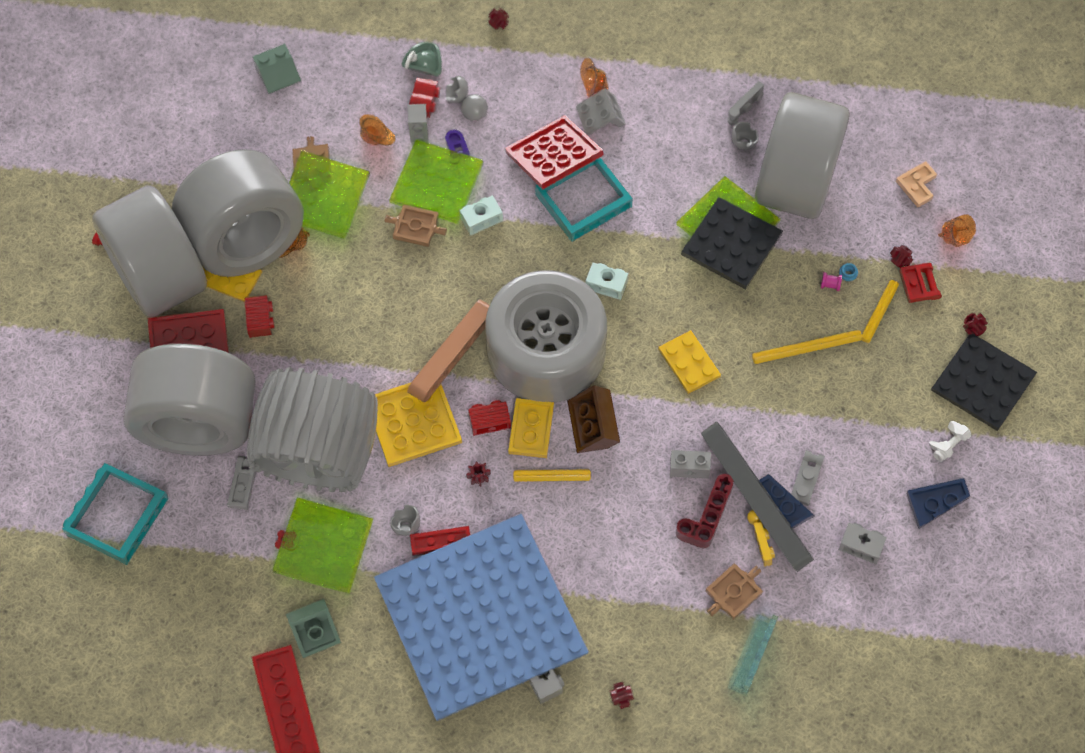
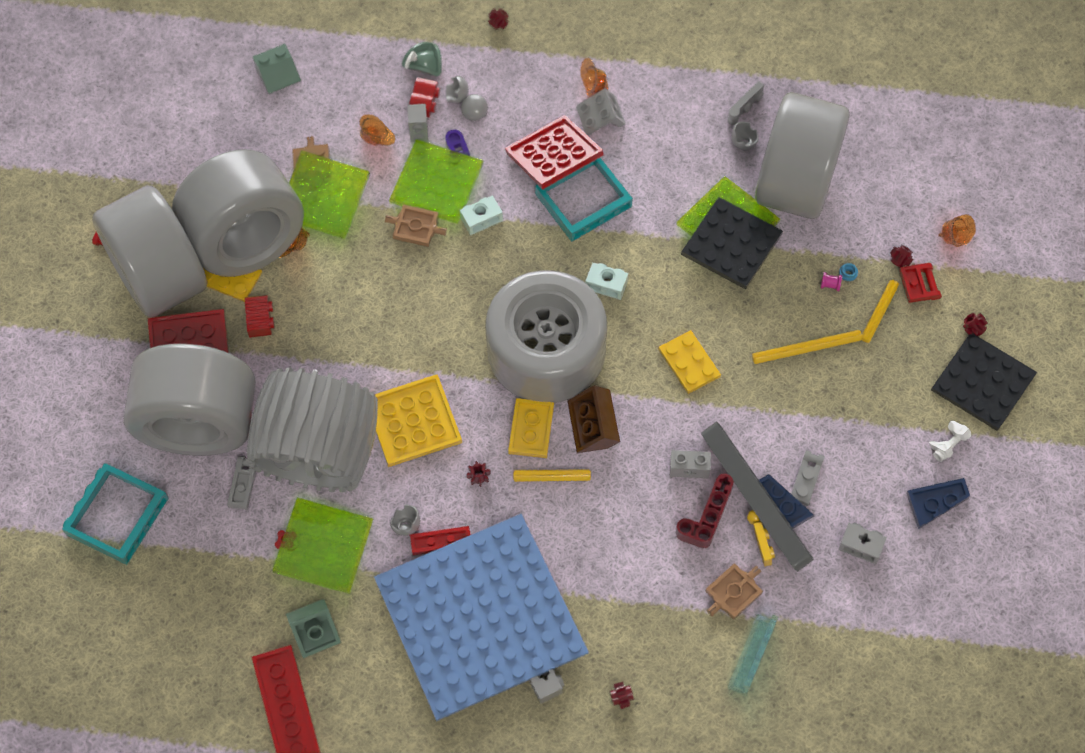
(450, 352): nougat beam -> none
(489, 417): red brick -> none
(913, 183): light nougat plate -> none

